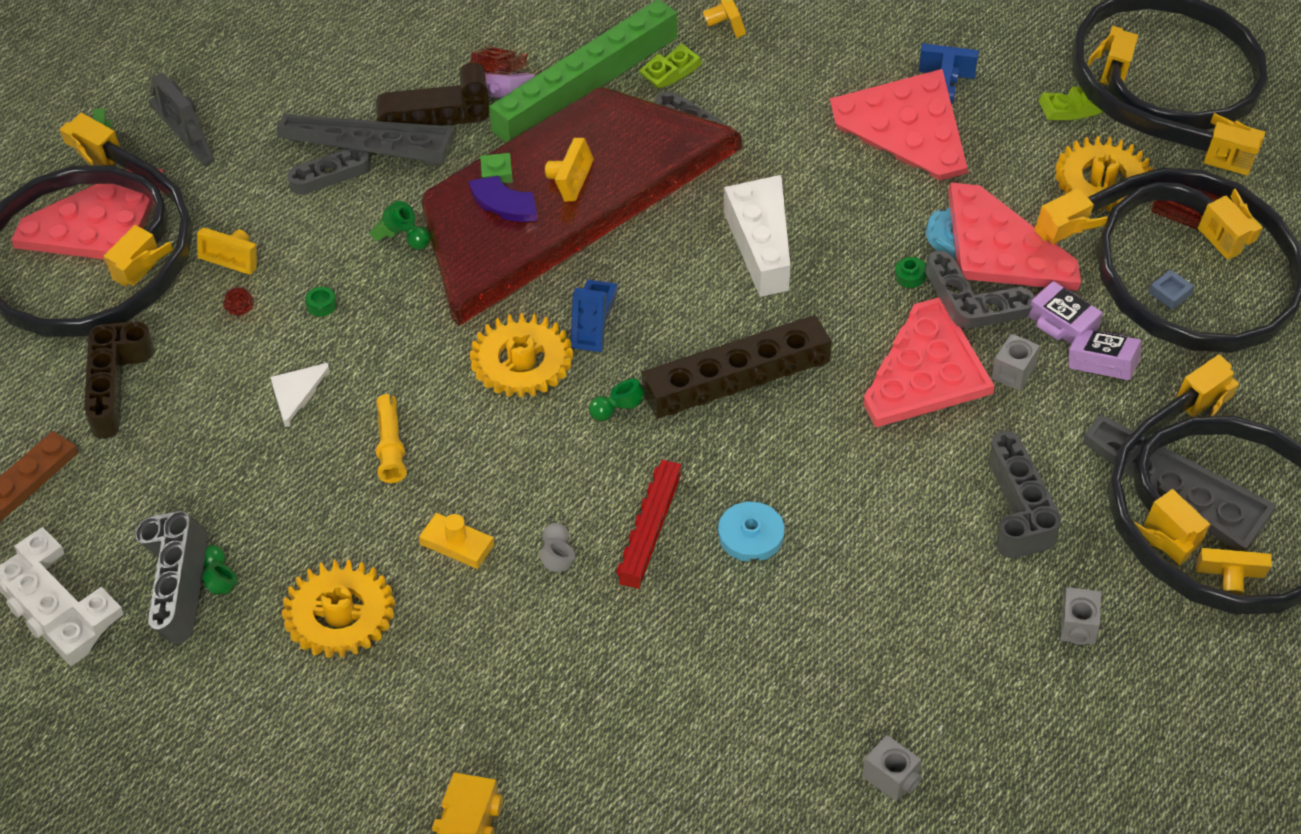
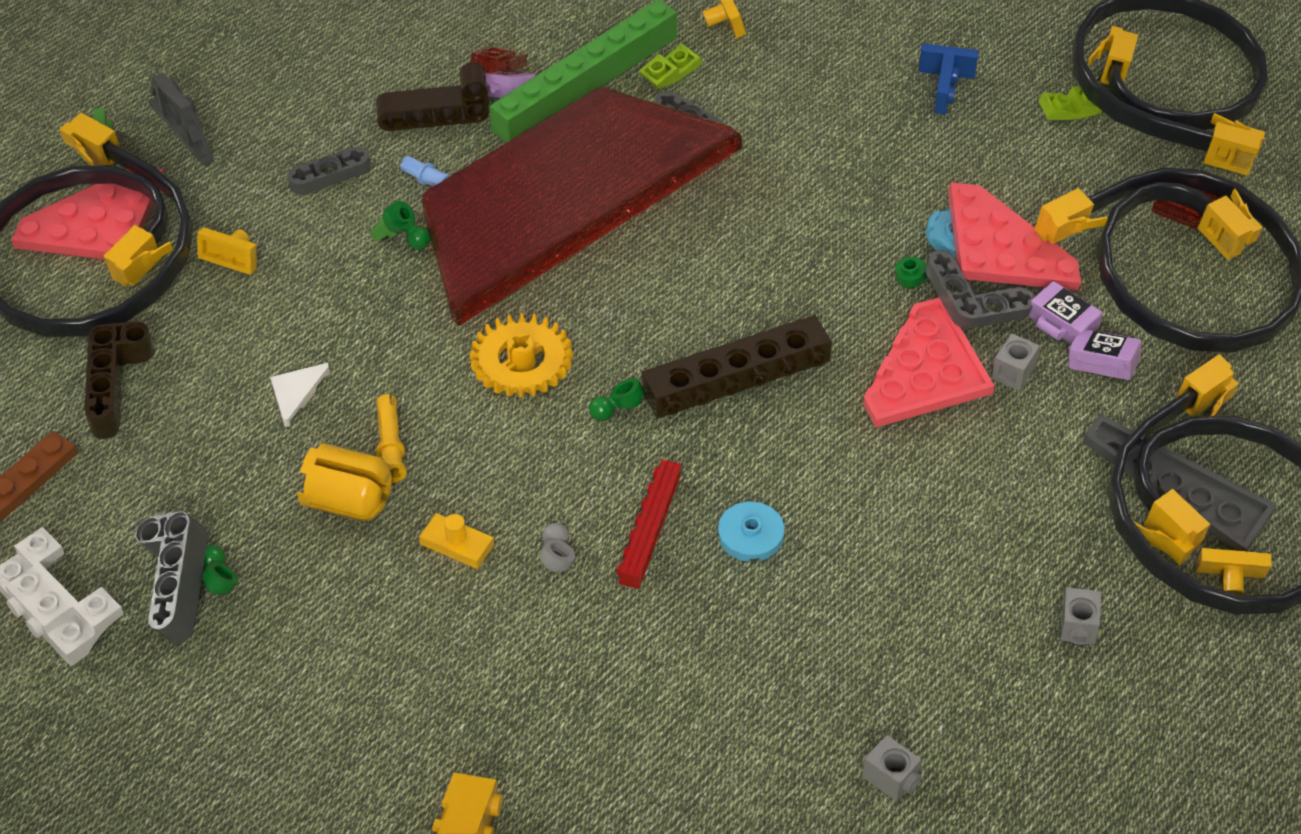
(238, 301): clear red plate -> none
(320, 301): green tile -> none
(331, 597): yellow gear -> none
(345, 482): none -> yellow cylinder
(388, 138): dark grey wing -> none
(425, 173): none -> light blue axle
(497, 165): bright green plate -> none
(499, 199): dark purple tile -> none
(572, 170): yellow tile -> none
(589, 314): blue bracket -> none
(759, 227): white wedge -> none
(907, 120): coral plate -> none
(1035, 517): dark grey beam -> none
(1073, 163): yellow gear -> none
(1171, 289): sand blue plate -> none

